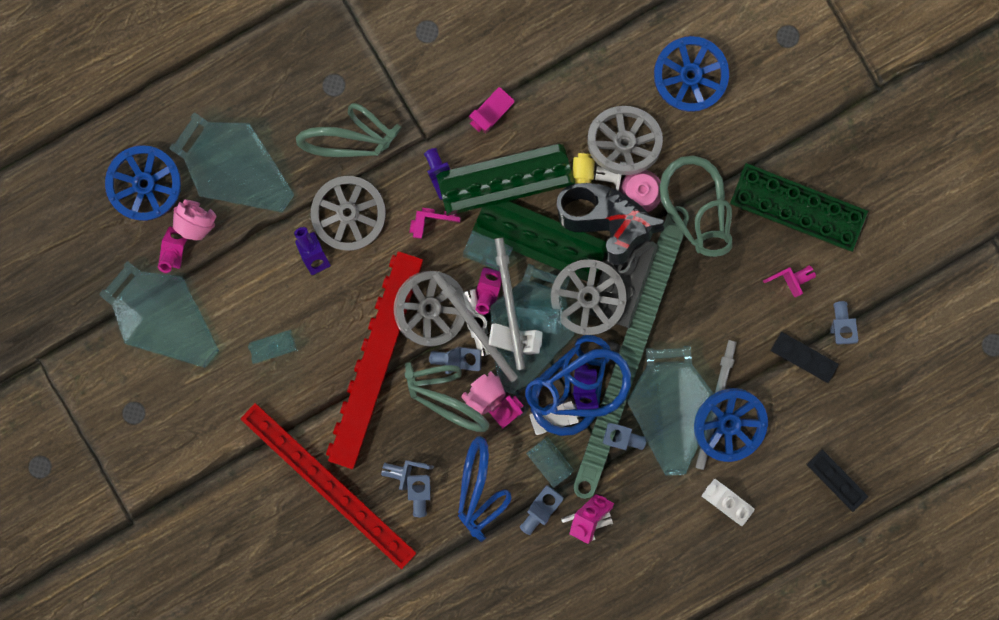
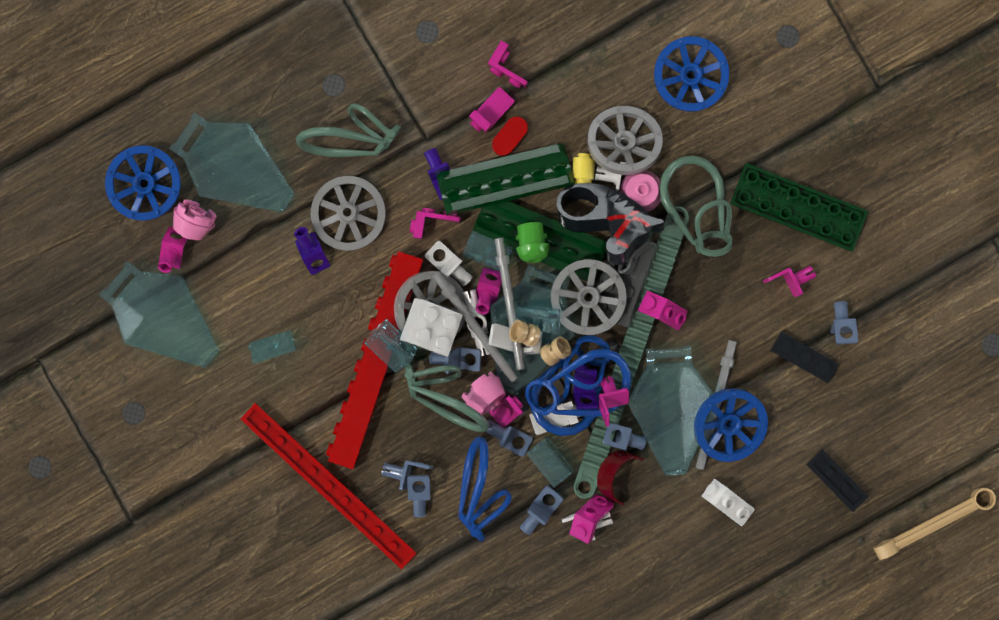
(389, 348): none -> clear light blue hinge
(431, 327): none -> white brick
(449, 264): none -> white bracket
(501, 55): none -> dark pink bracket
(507, 435): none -> sand blue bracket
(509, 136): none -> red tile
(524, 333): none -> tan wheel
(532, 242): none -> bright green piece
(555, 351): none -> tan wheel
(608, 470): none -> dark red piece
(611, 398): none -> dark pink bracket
(663, 310): none -> dark pink bracket
(893, 545): none -> tan piece

